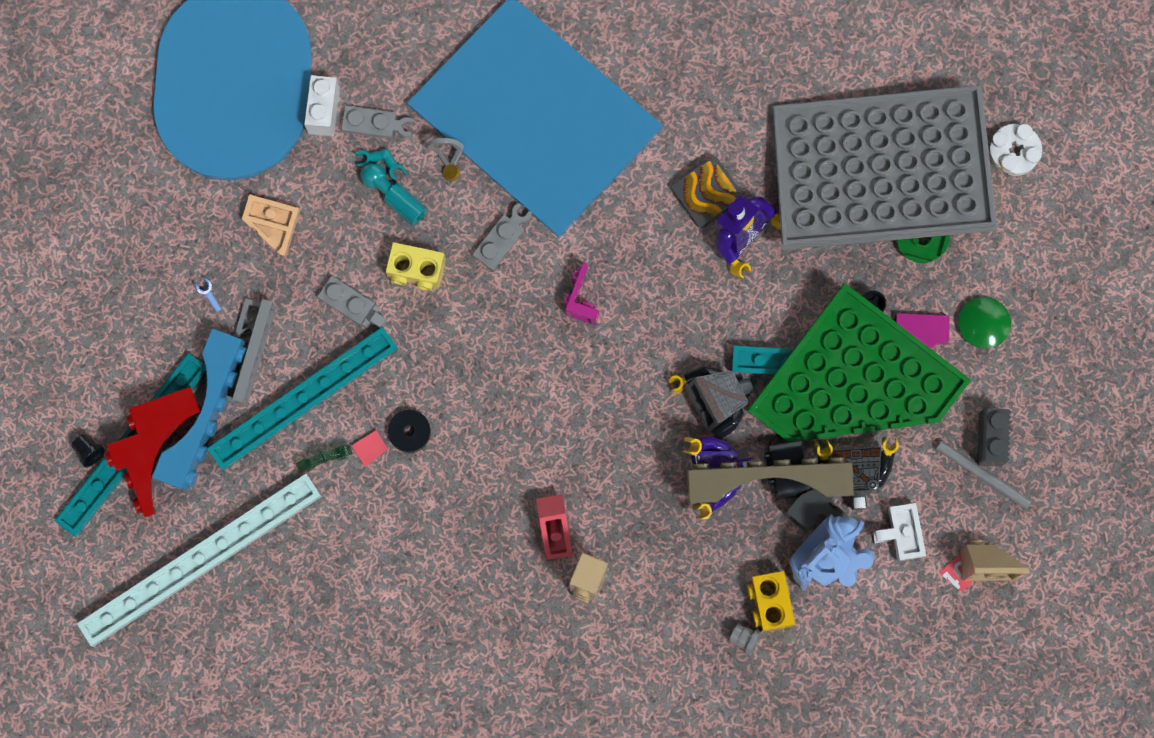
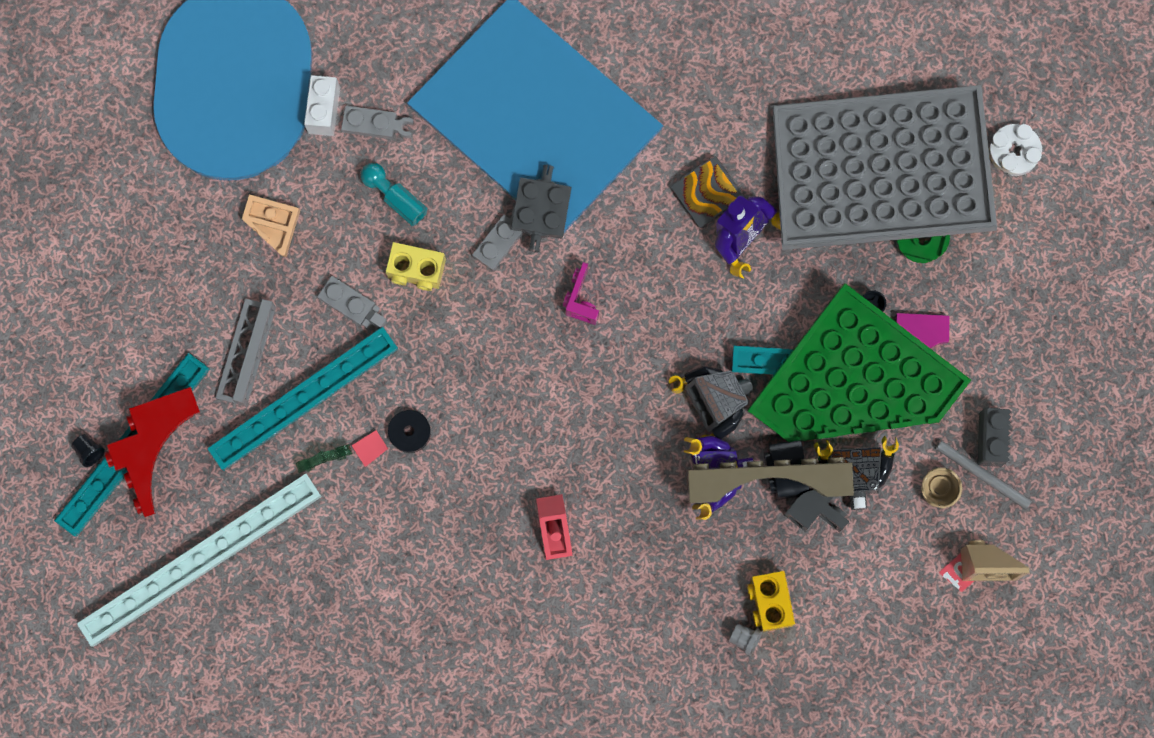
(179, 463): dark azure arch -> none
(208, 294): light blue hand -> none
(383, 155): teal arm -> none
(451, 171): light grey piece -> none
(541, 208): none -> dark grey plate
(588, 578): tan brick -> none
(831, 548): light blue piece -> none
(904, 531): white plate -> none
(943, 482): none -> tan hair
(984, 322): green dish -> none

